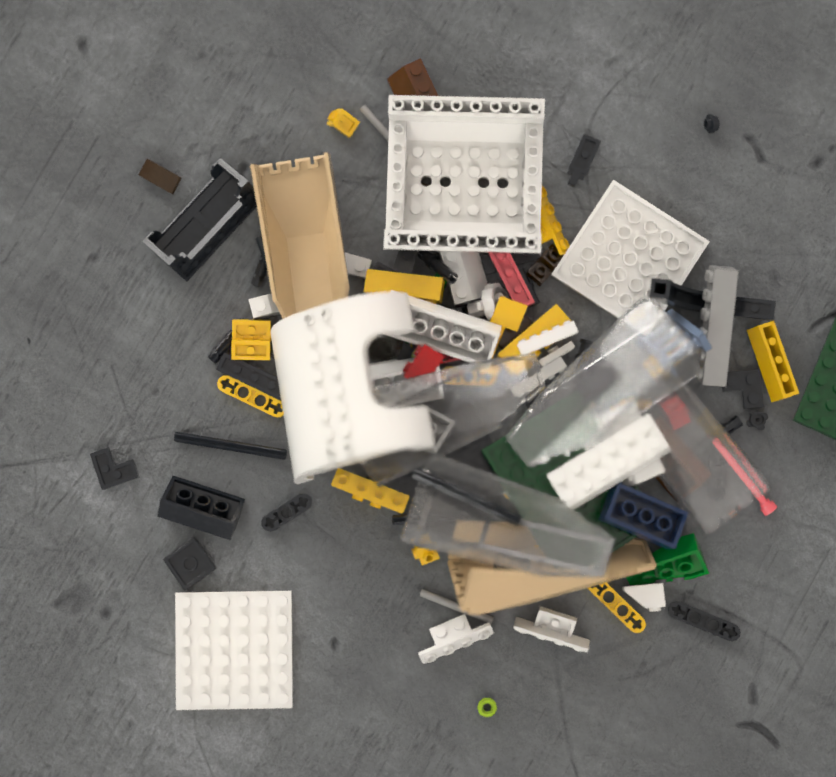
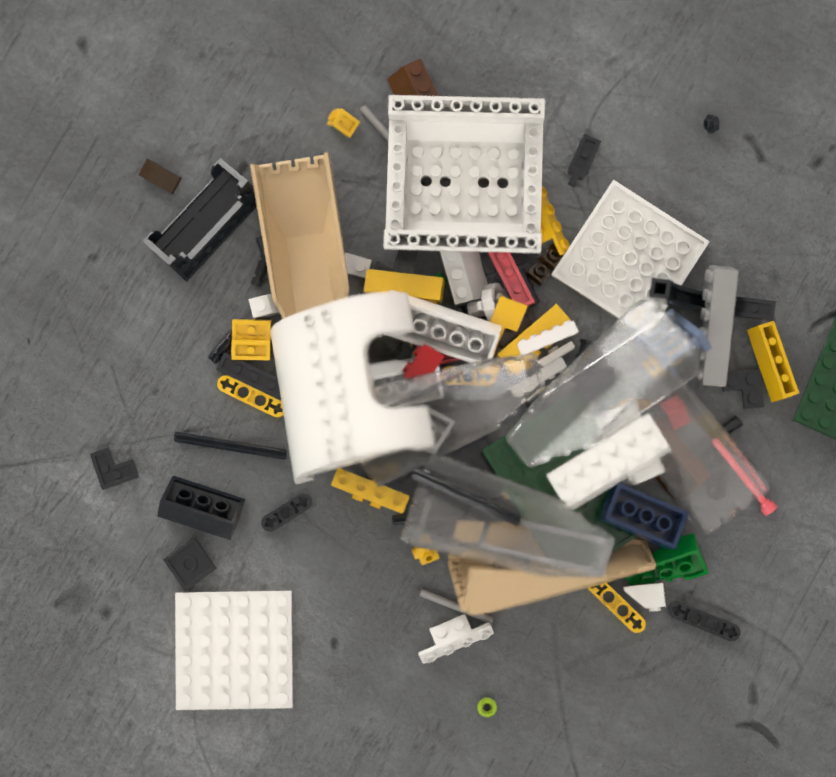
(433, 261): black pin -> none
(553, 627): white bracket -> none
(752, 420): black plate -> none

